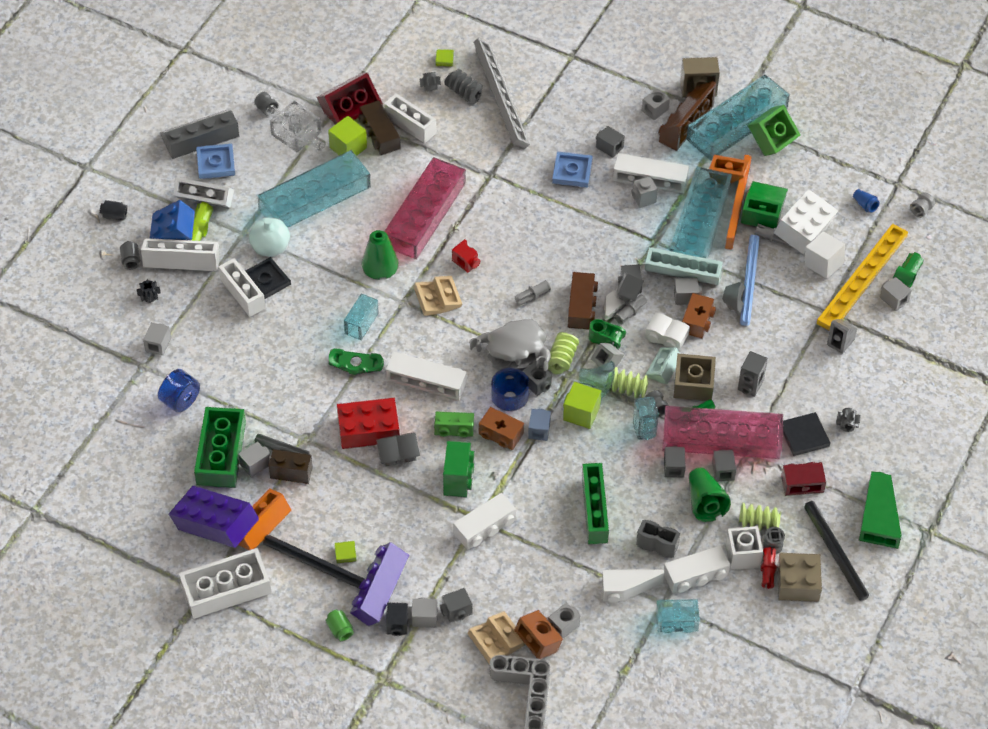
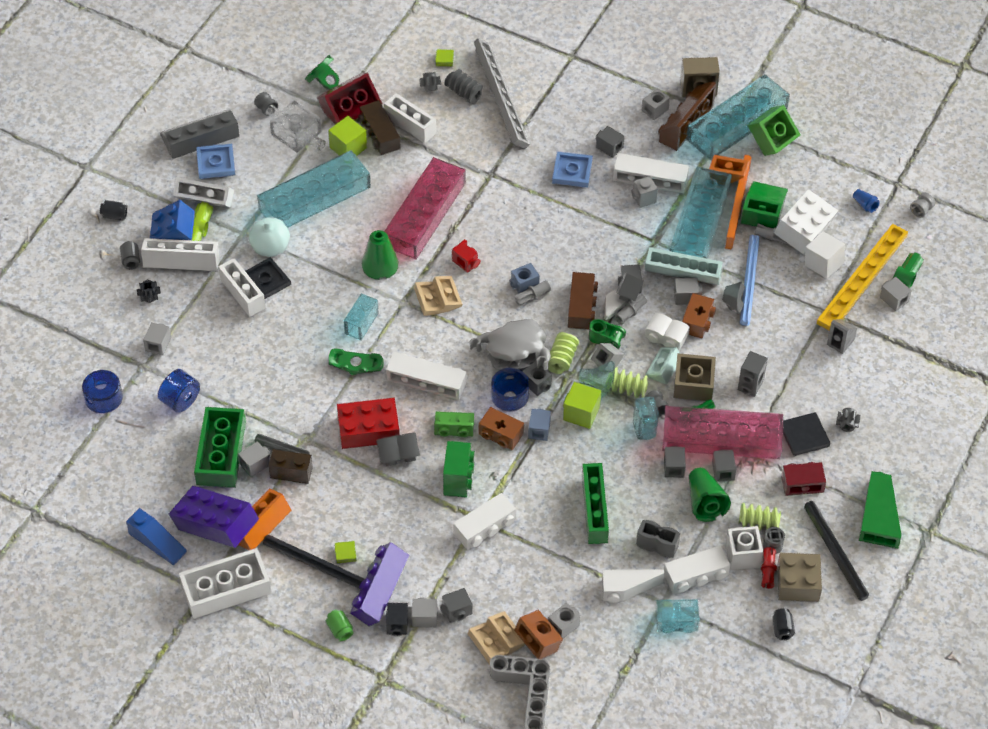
(104, 399): none -> clear blue piece
(155, 536): none -> blue slope
(321, 71): none -> green tile
(524, 277): none -> sand blue brick
(783, 624): none -> black brick

